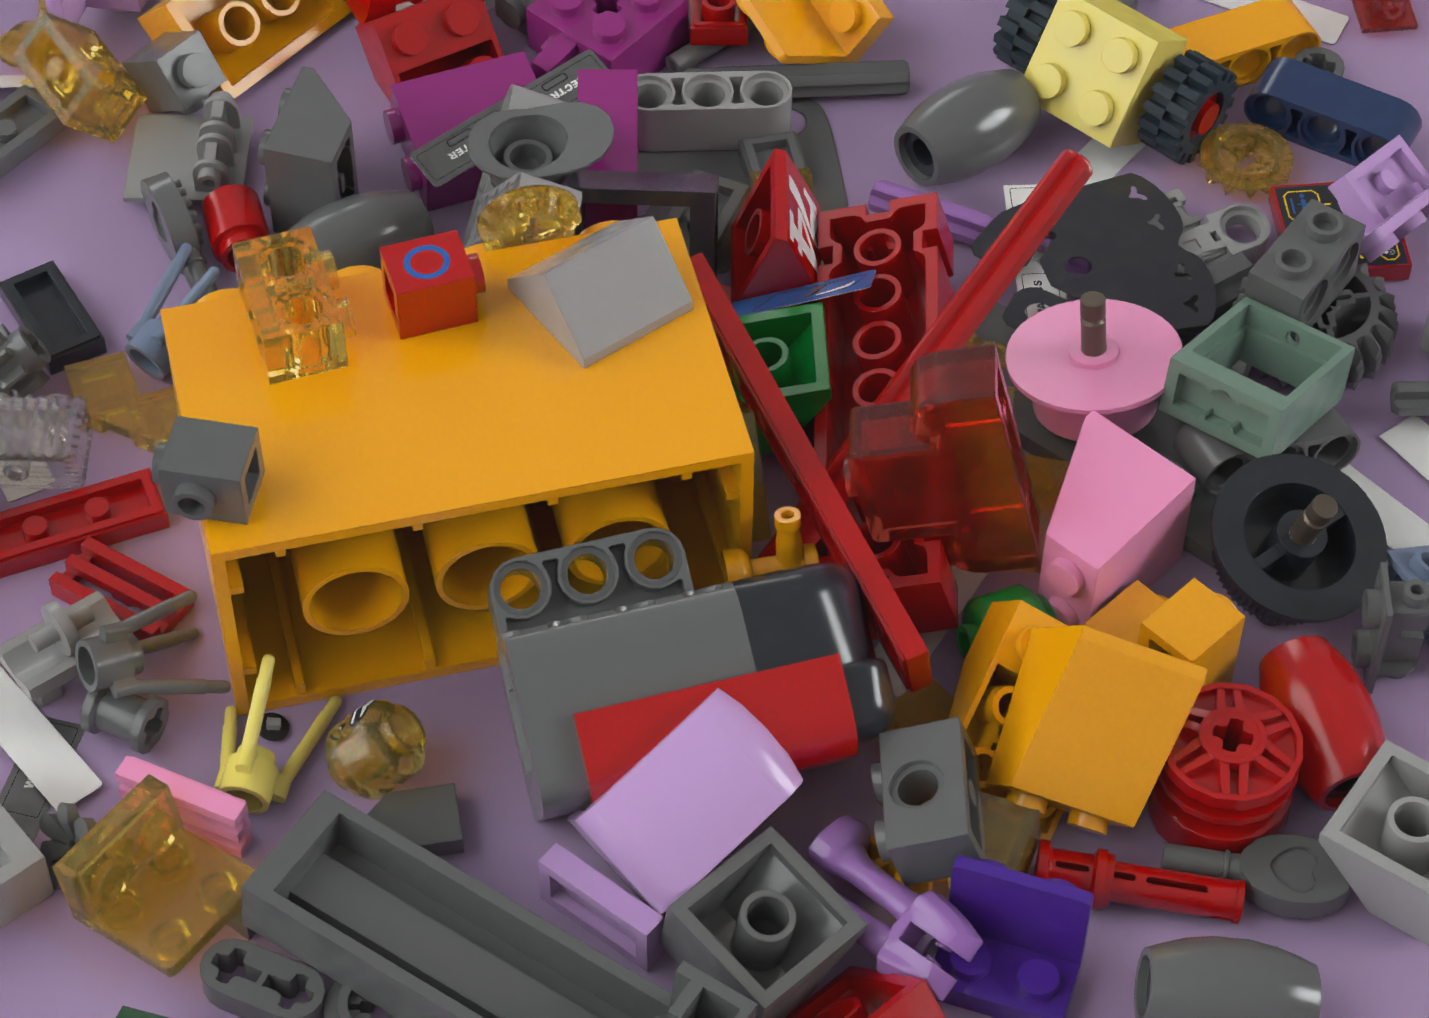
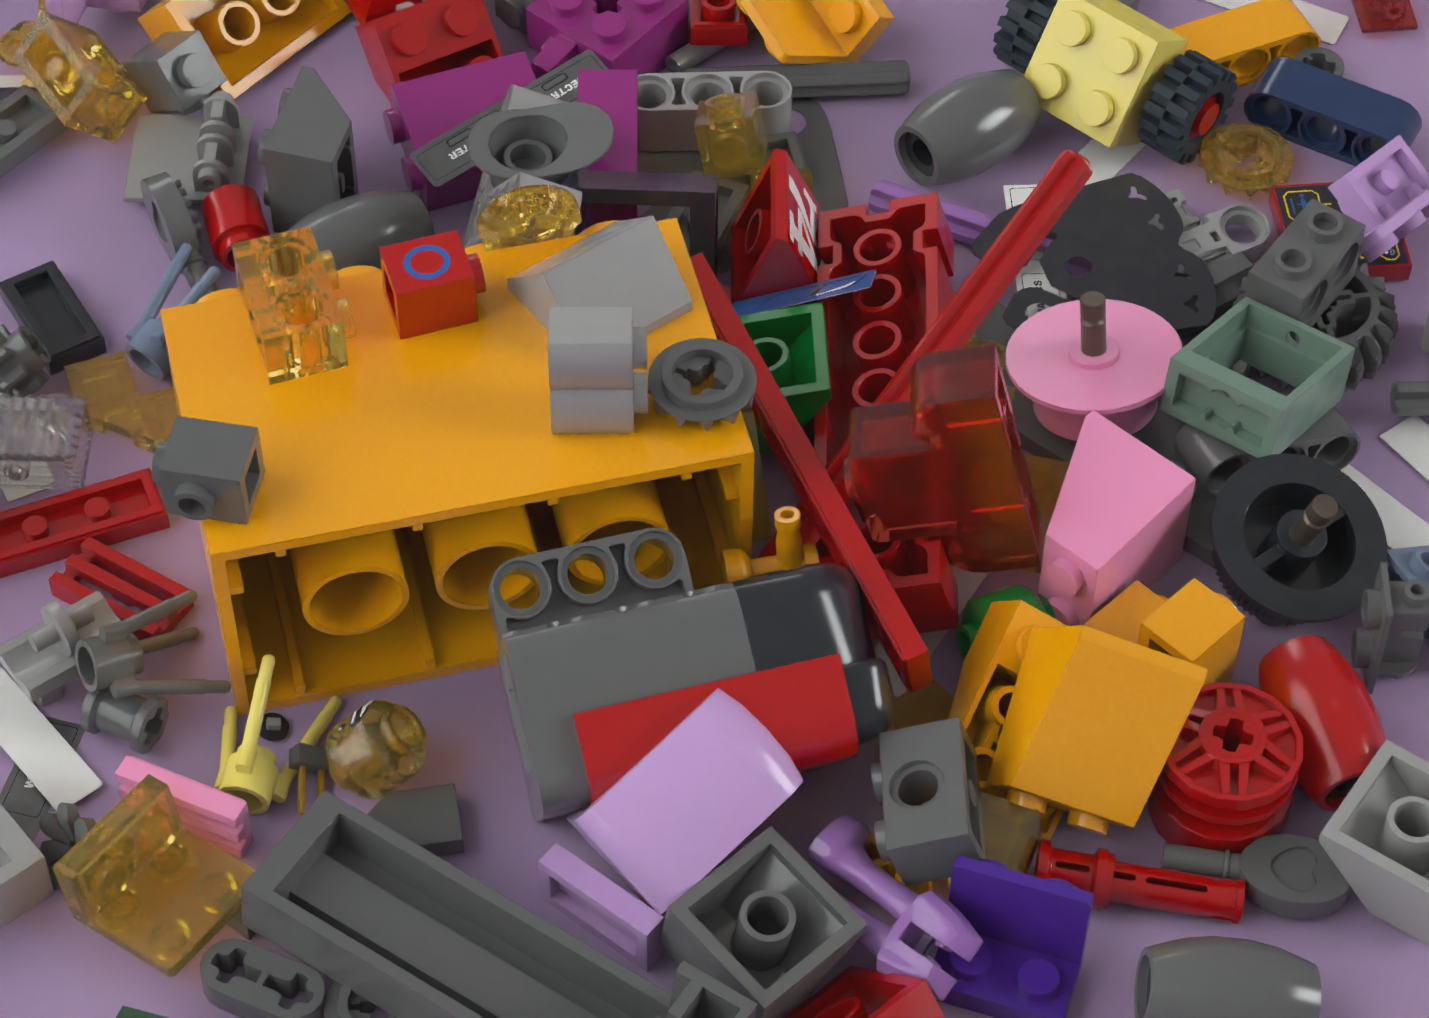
(311, 760): none -> dark grey piece
(593, 369): none -> light grey brick
(689, 364): none -> dark grey gear
(731, 134): none -> clear yellow brick

